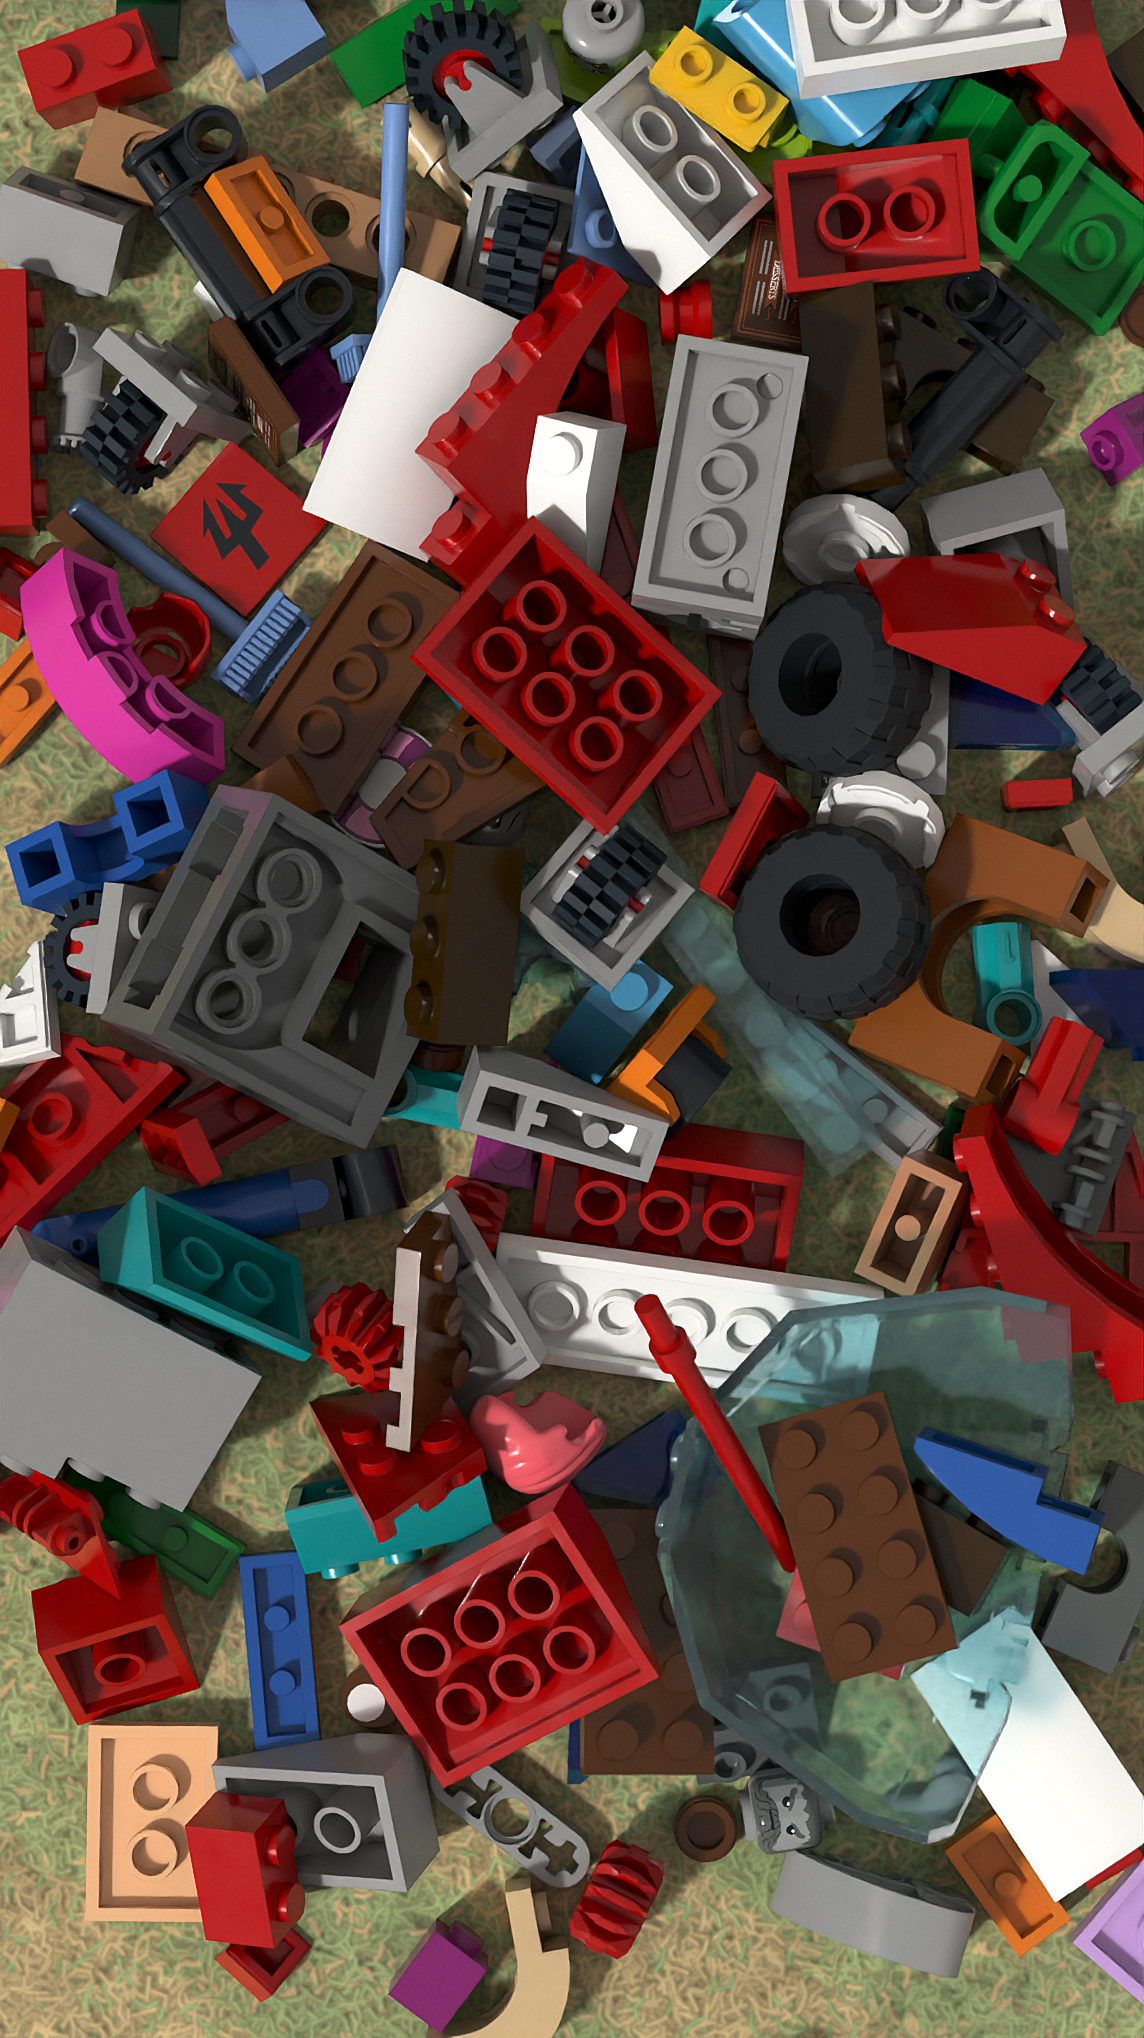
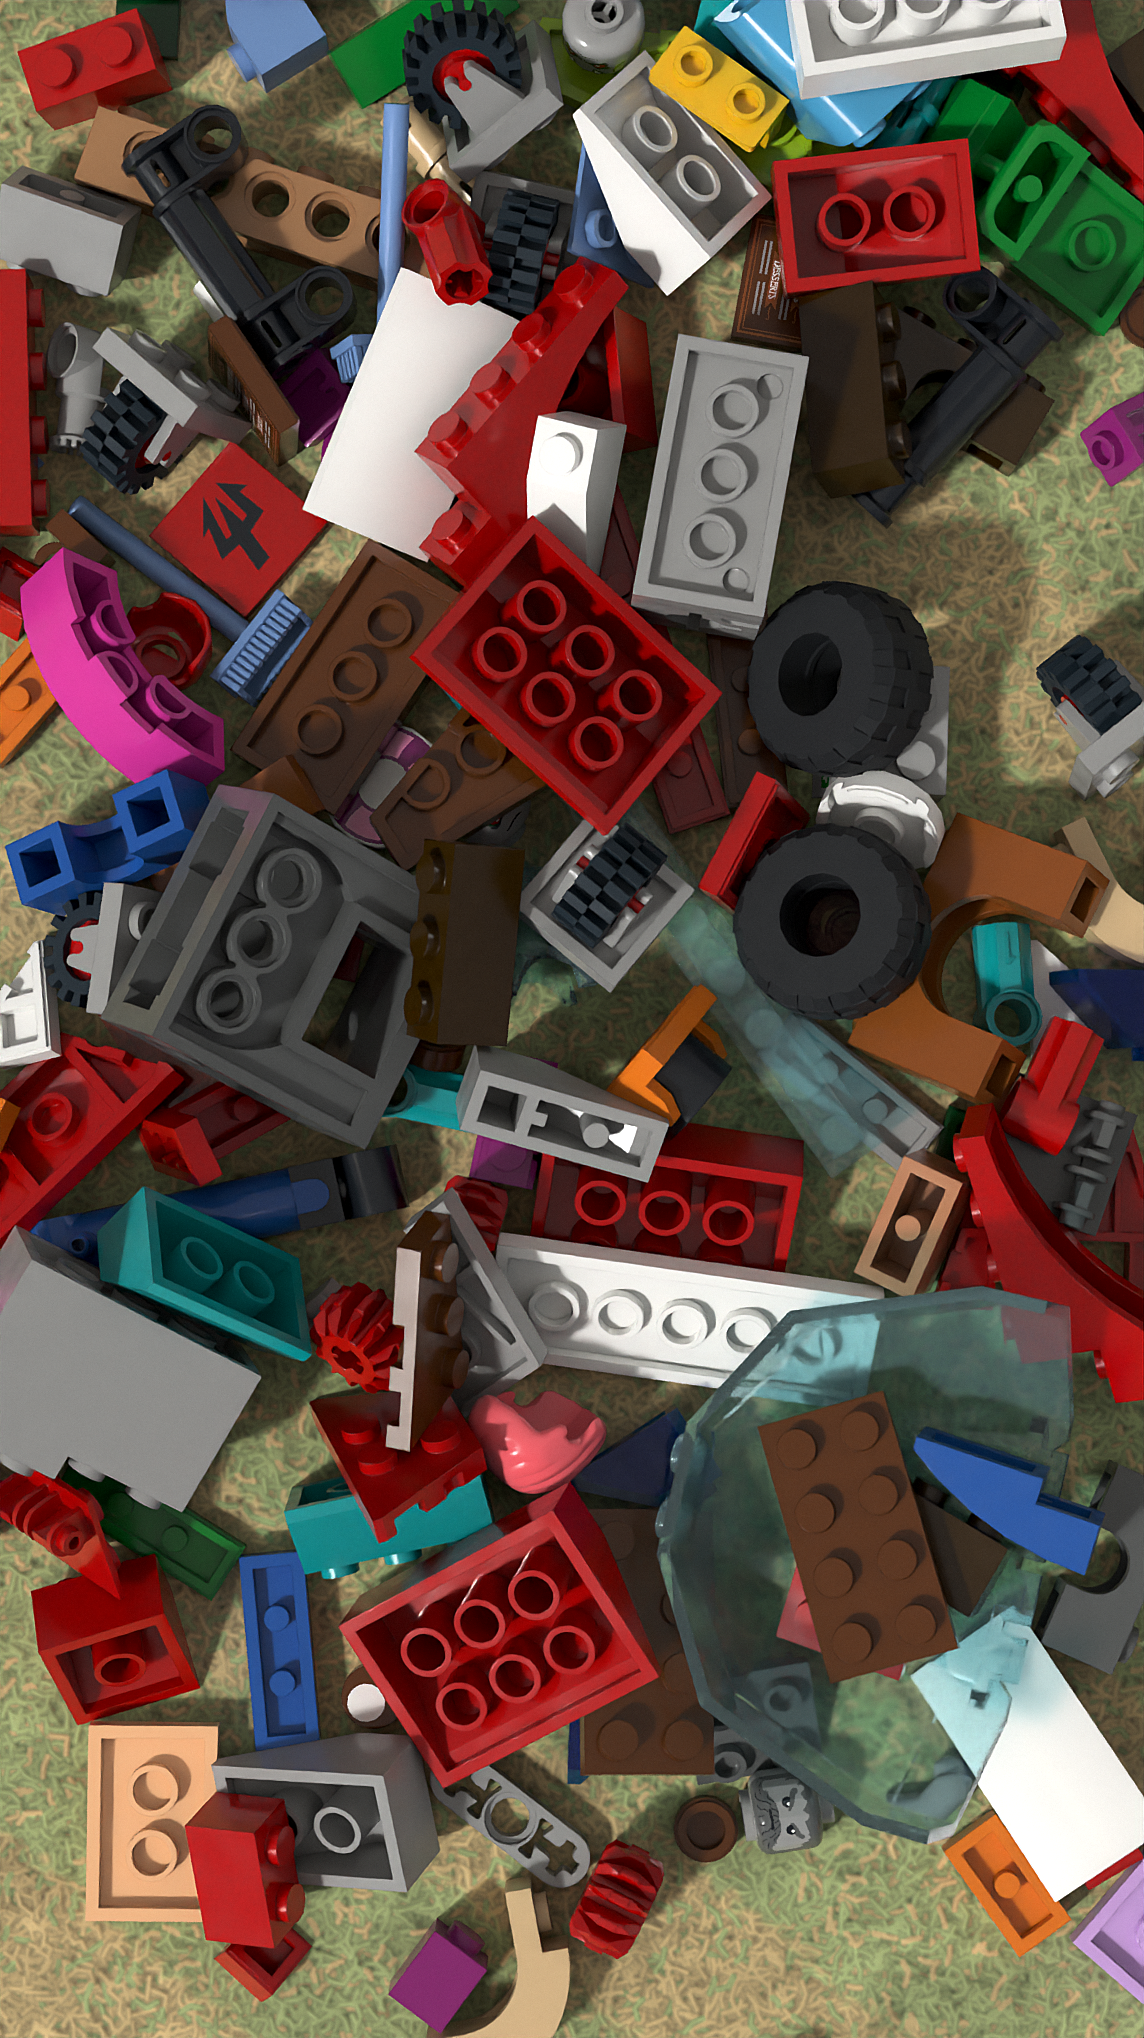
(265, 222): orange plate -> none
(450, 241): none -> red piece
(559, 150): sand blue tile -> none
(607, 1023): dark azure slope -> none
(677, 1356): red bar -> none
(685, 312): red wheel -> none
(837, 531): white tile -> none
(876, 1913): light grey beam -> none
(978, 617): red slope -> none
(998, 720): clear blue slope -> none
(1002, 516): light grey slope -> none
(1036, 795): red tile -> none

